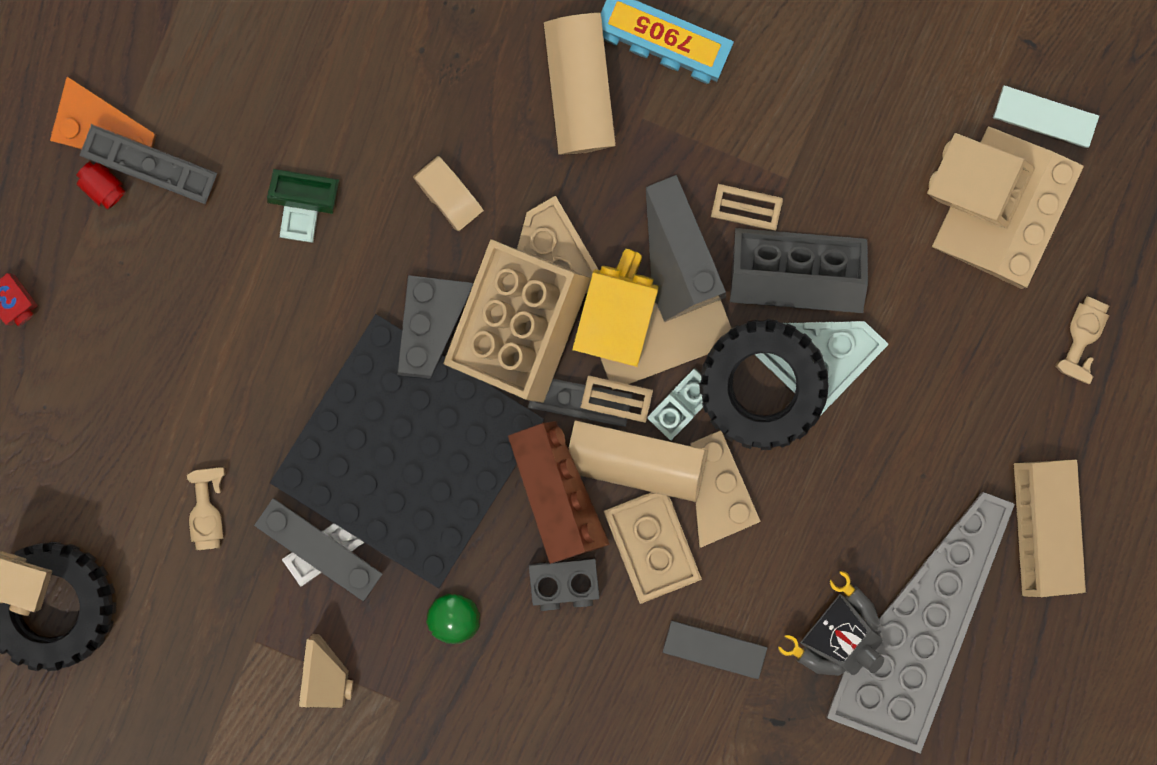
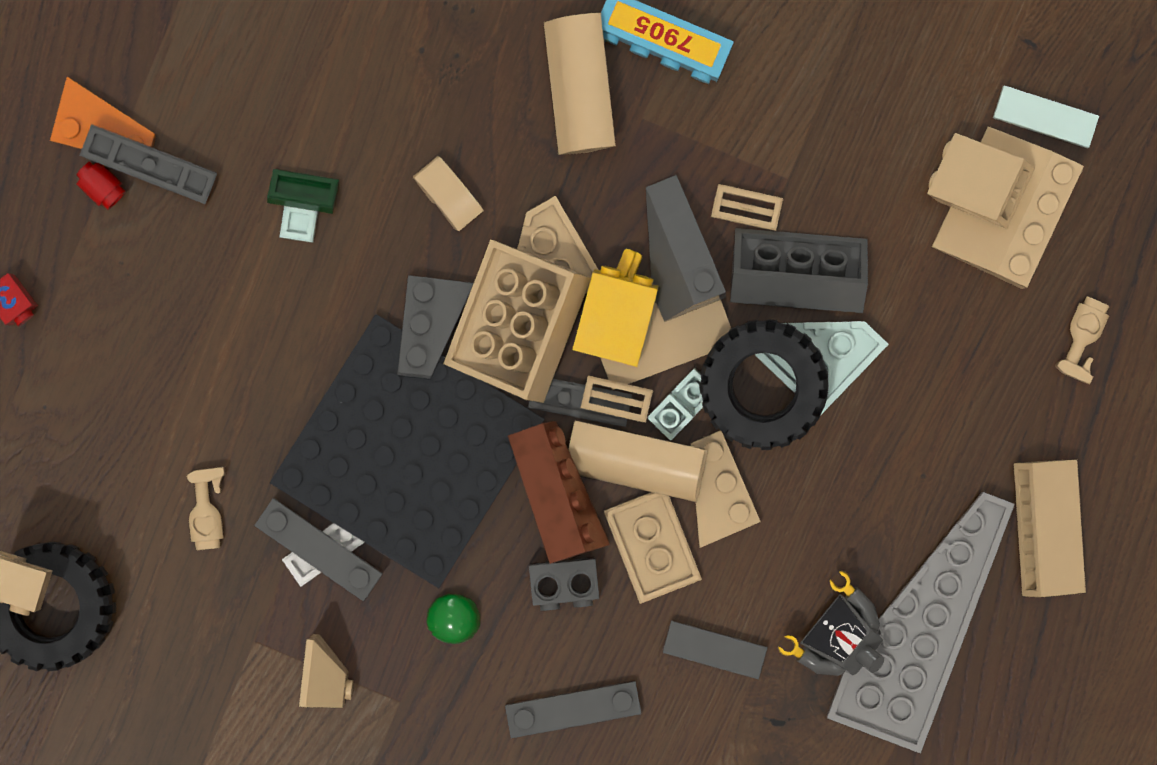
(573, 709): none -> dark grey plate

